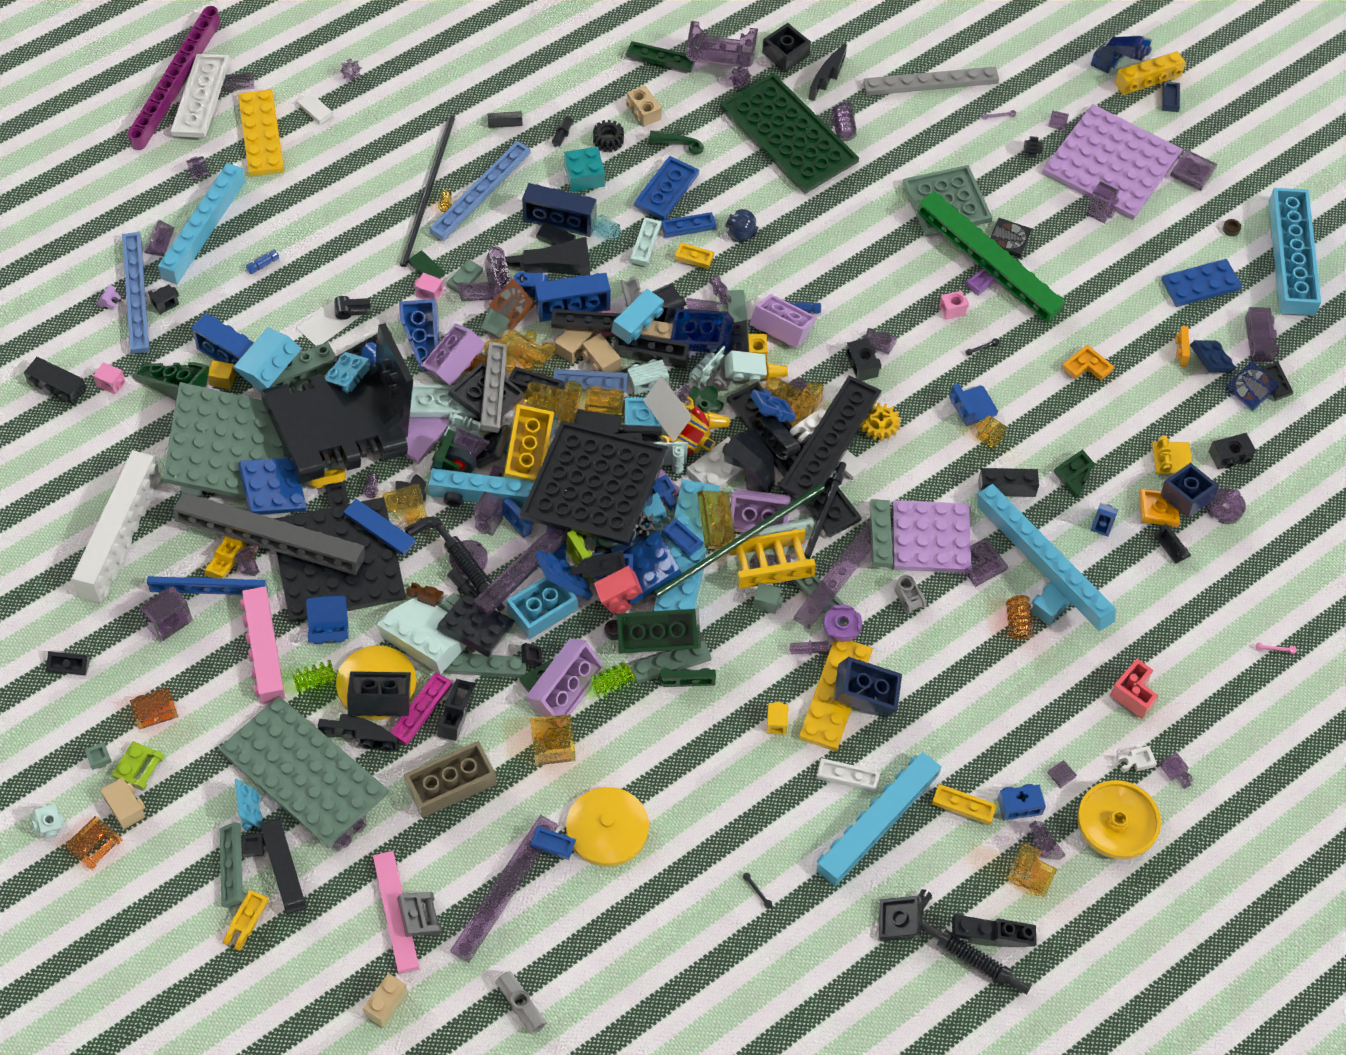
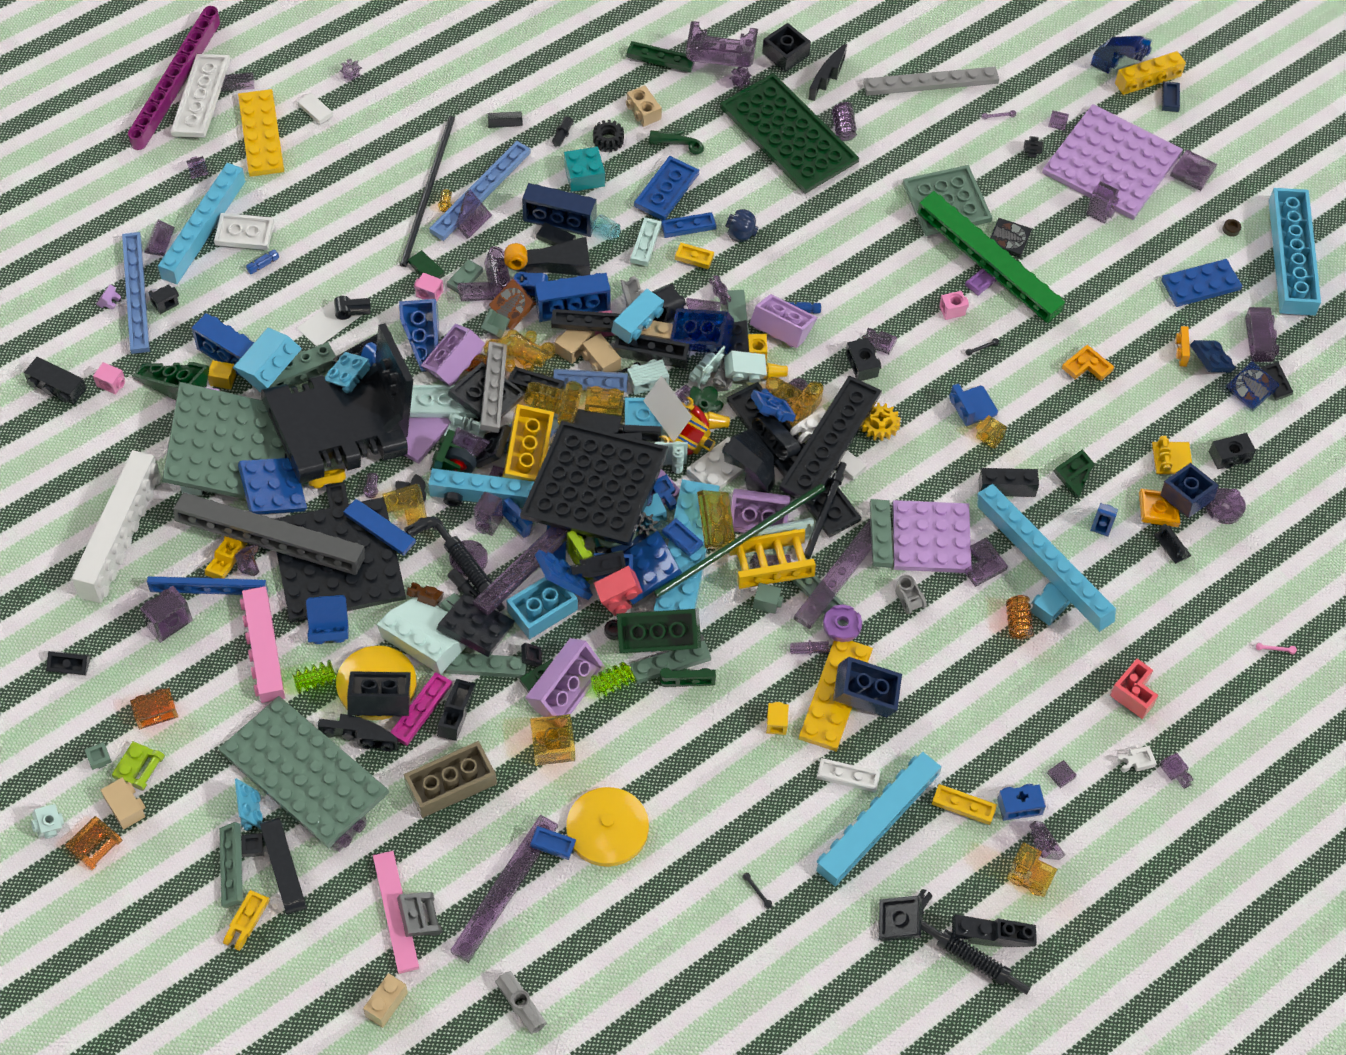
(244, 231): none -> white plate
(471, 215): none -> clear purple wing
(515, 256): none -> light orange head
(1119, 819): yellow dish -> none

